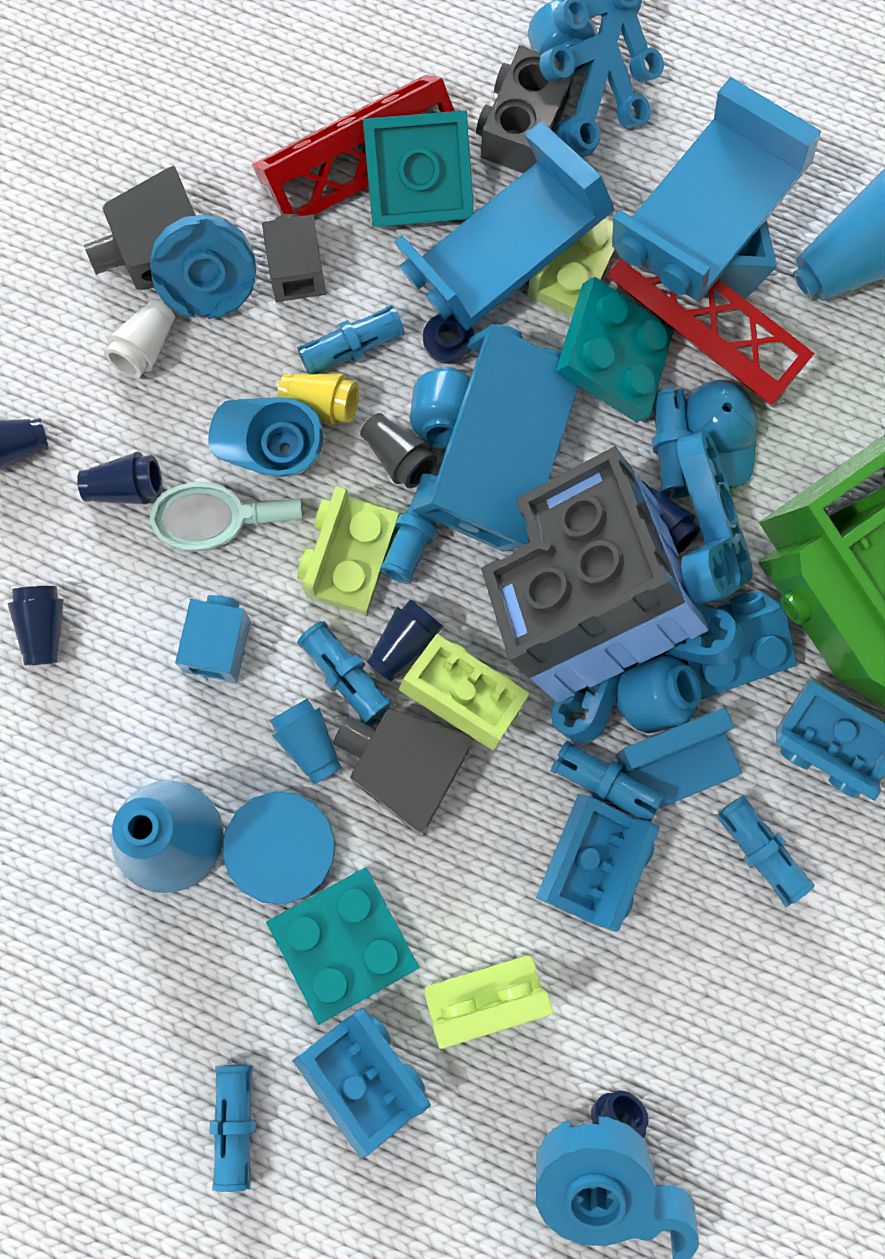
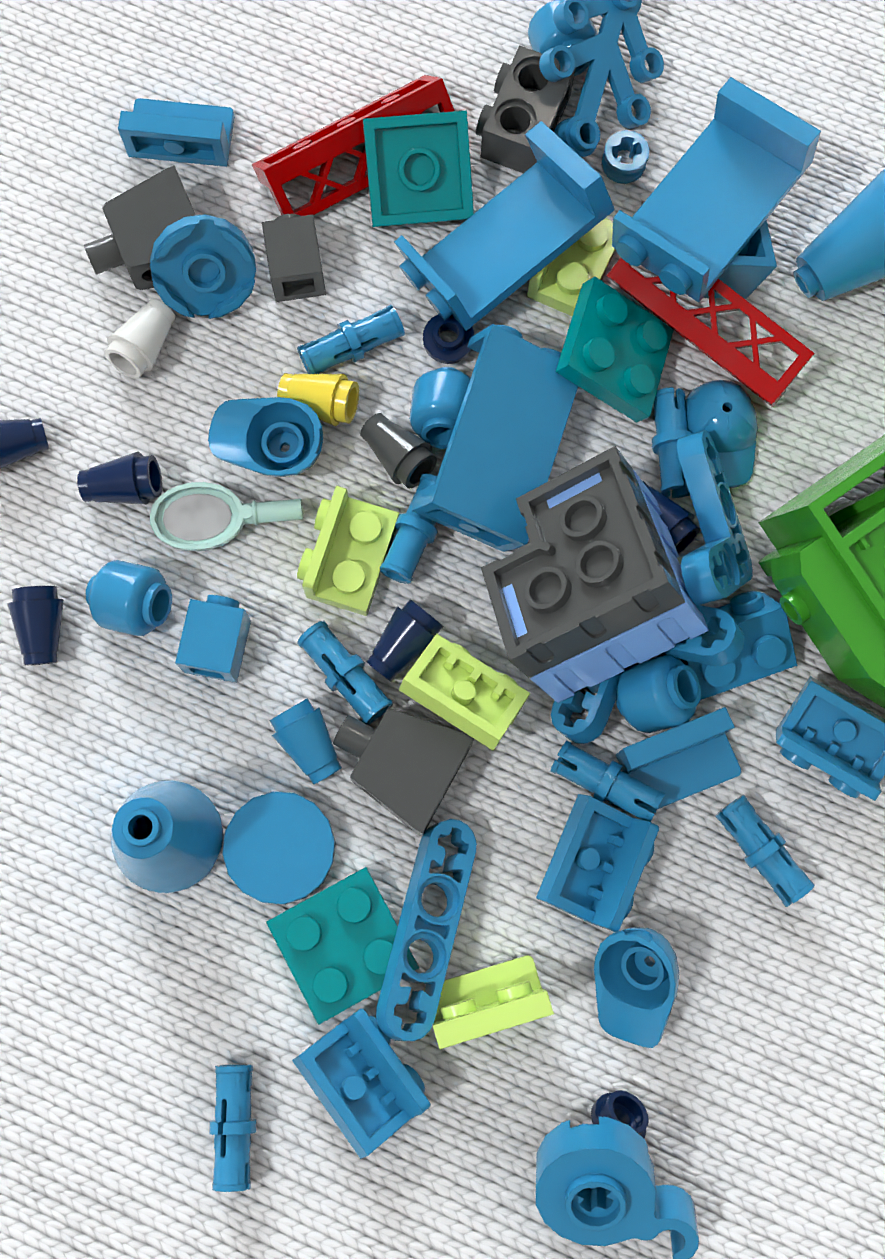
(129, 598): none -> dark azure head
(177, 132): none -> dark azure panel
(435, 931): none -> dark azure beam
(627, 141): none -> dark azure bush
(631, 989): none -> dark azure cap

